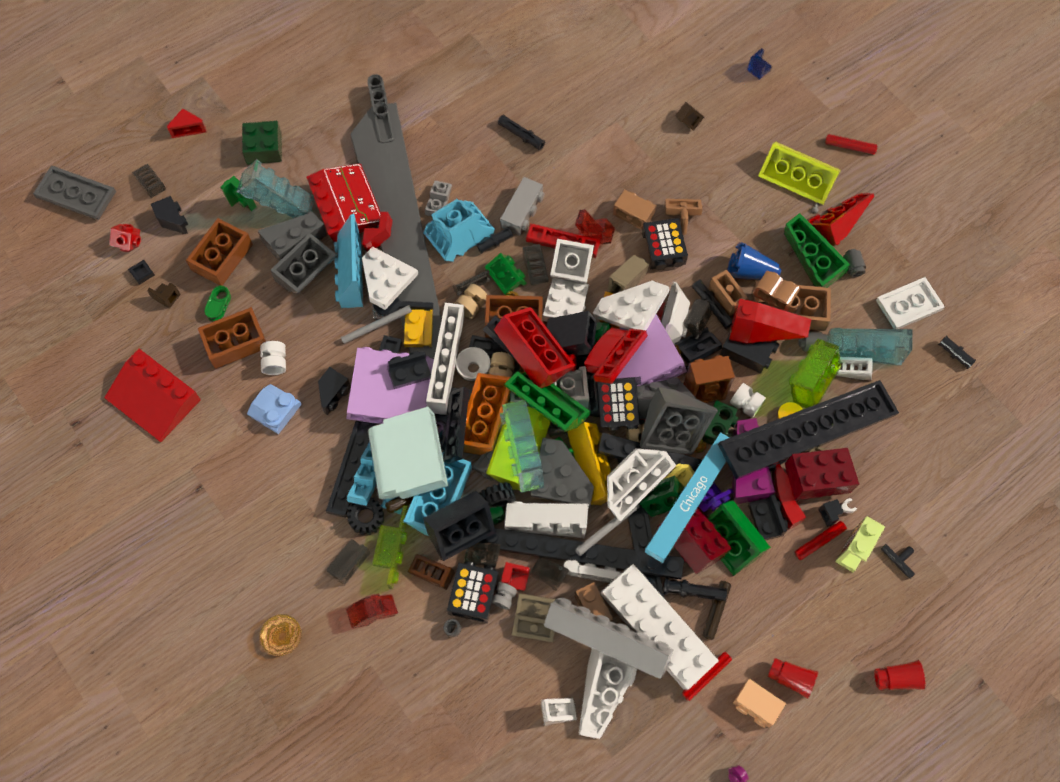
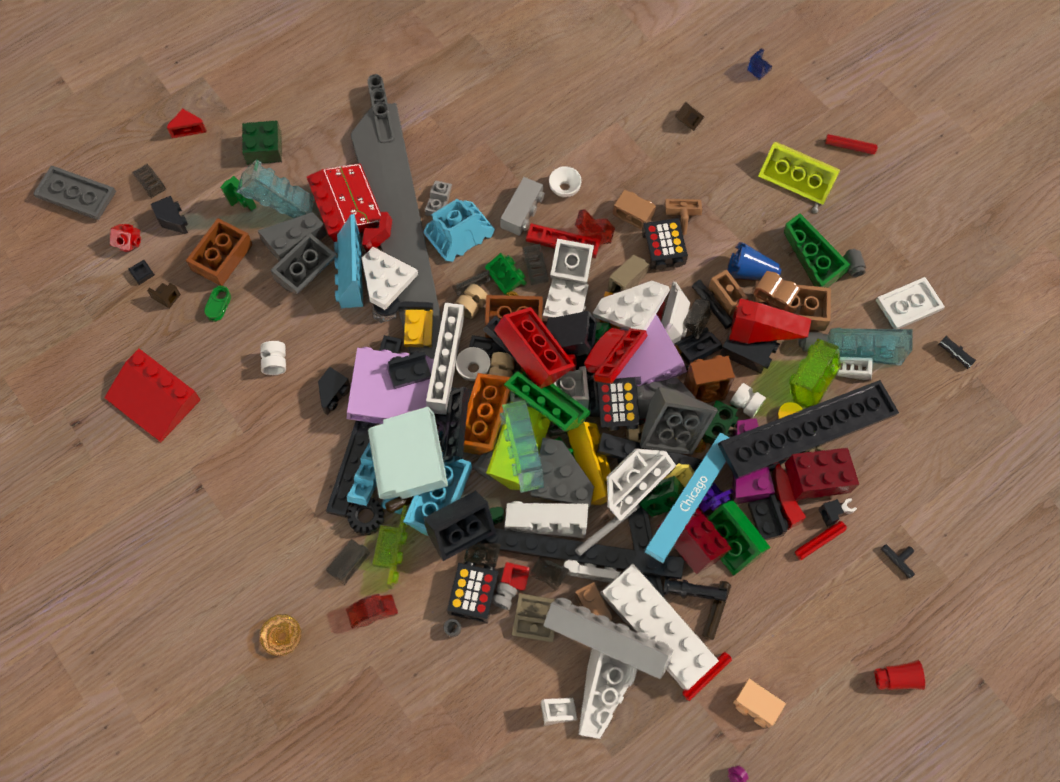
(232, 337): dark orange brick -> none
(273, 408): light blue slope -> none
(376, 324): light grey bar -> none
(443, 576): reddish brown slope -> none
(494, 240): black pin -> none
(498, 495): black tyre -> none
(527, 135): black pin -> none
(565, 175): none -> white piece
(793, 677): red plant -> none
(840, 220): red wedge -> none
(860, 543): yellowish green panel -> none

